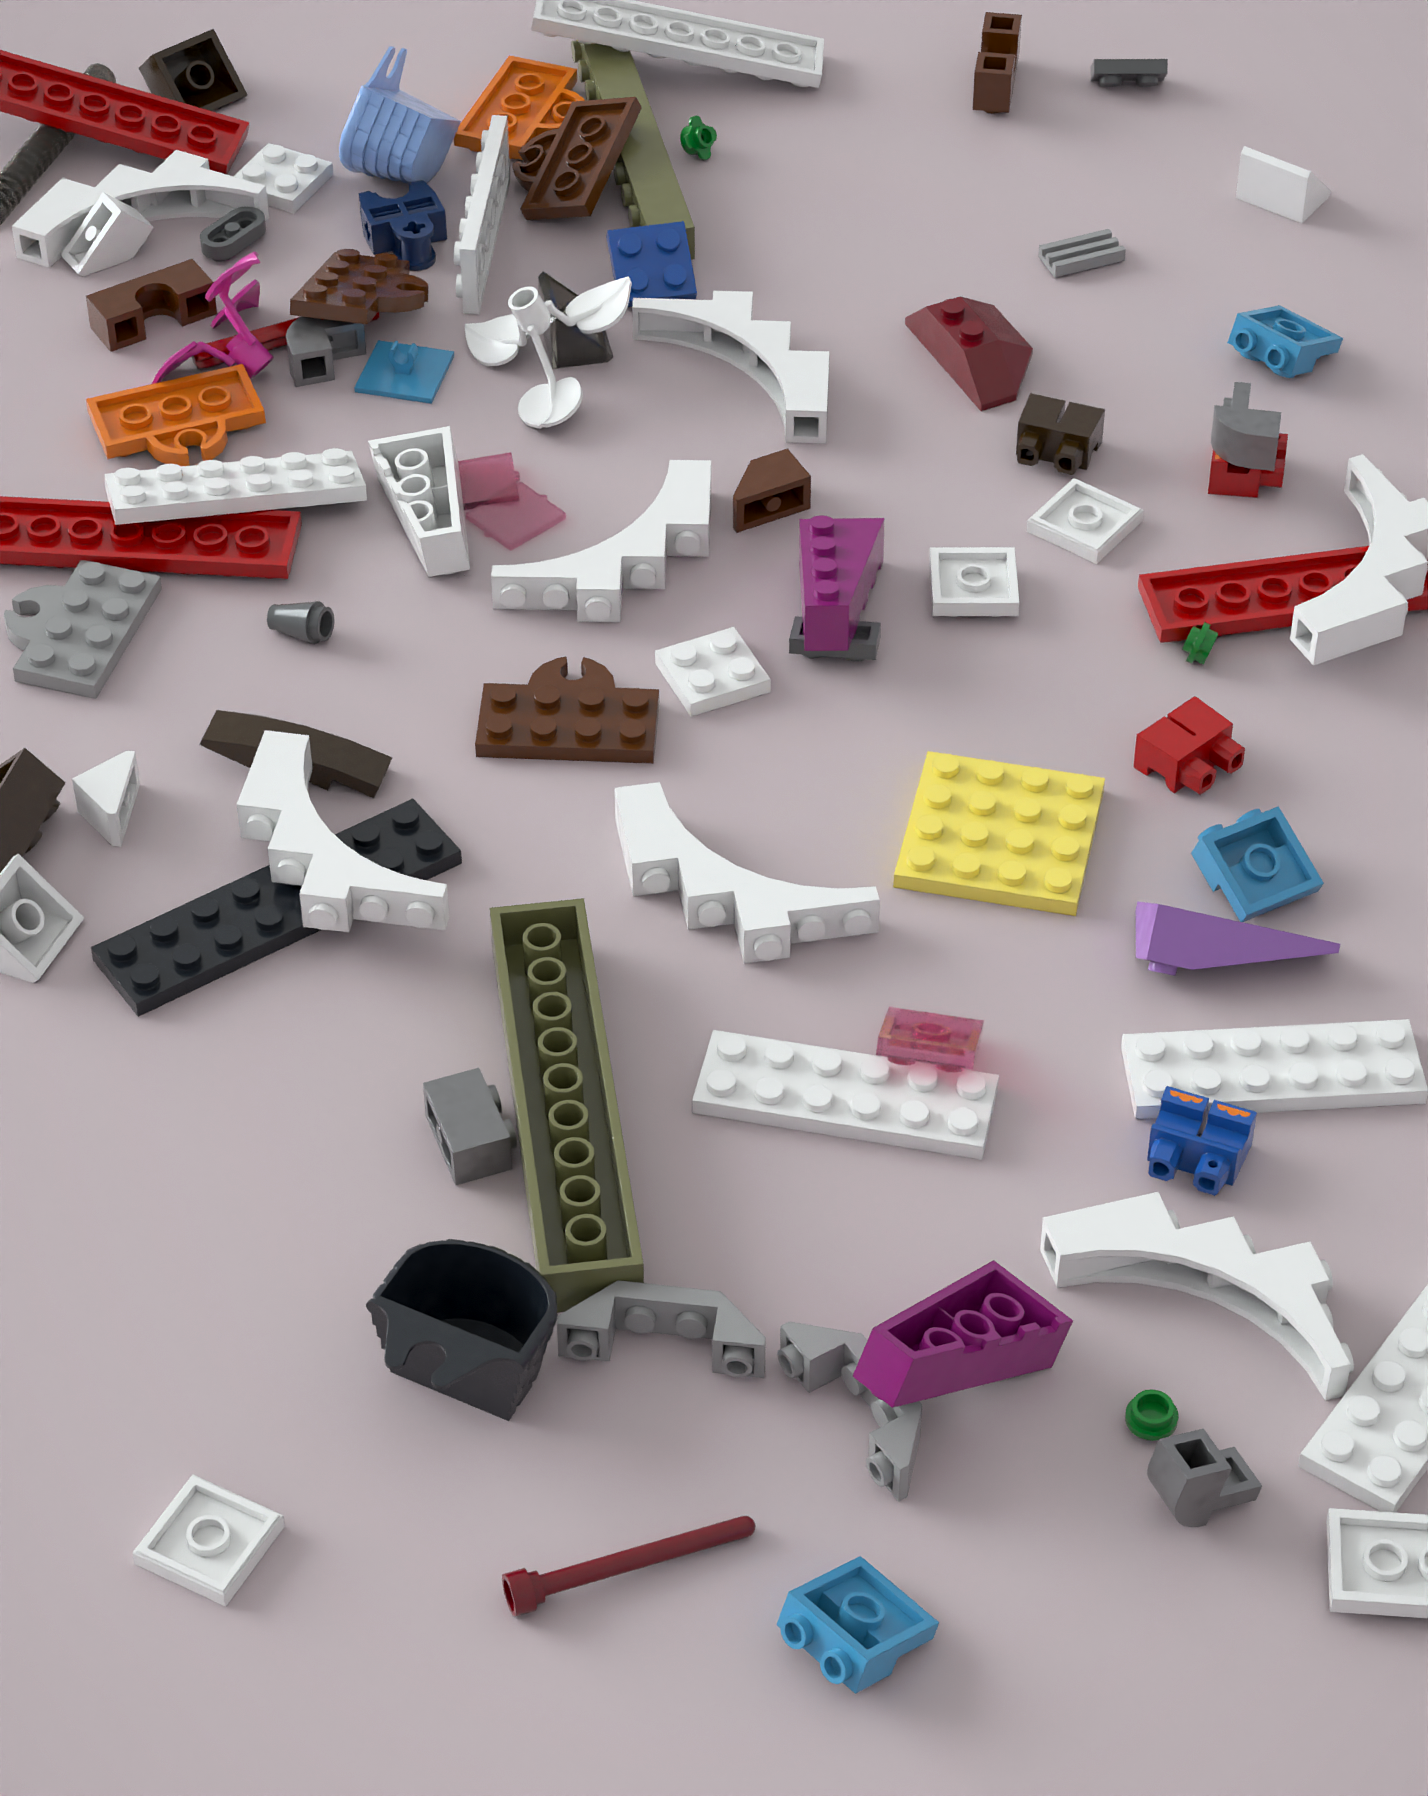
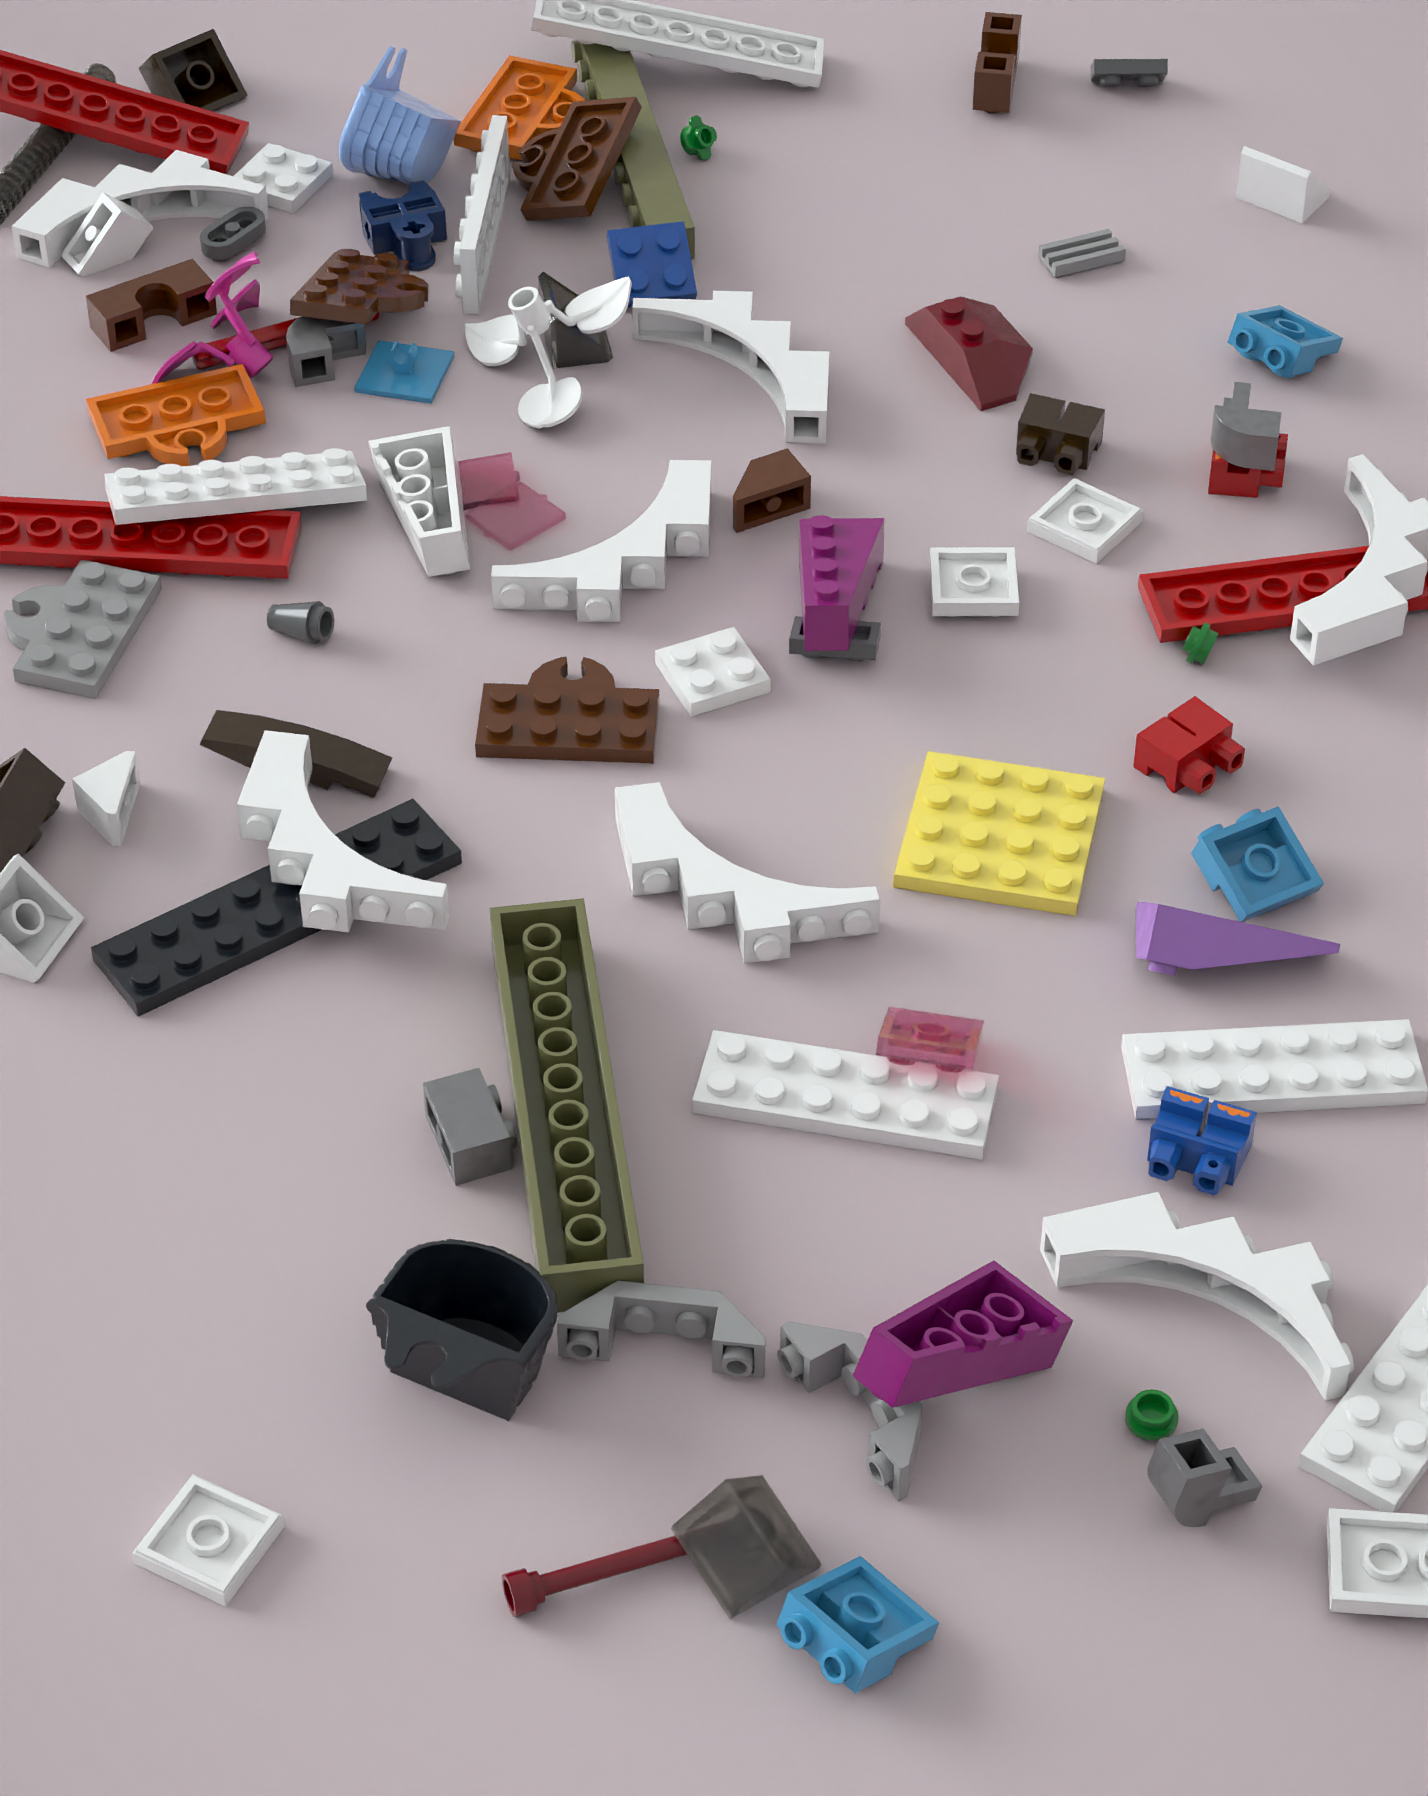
(744, 1543): none -> clear smoke slope

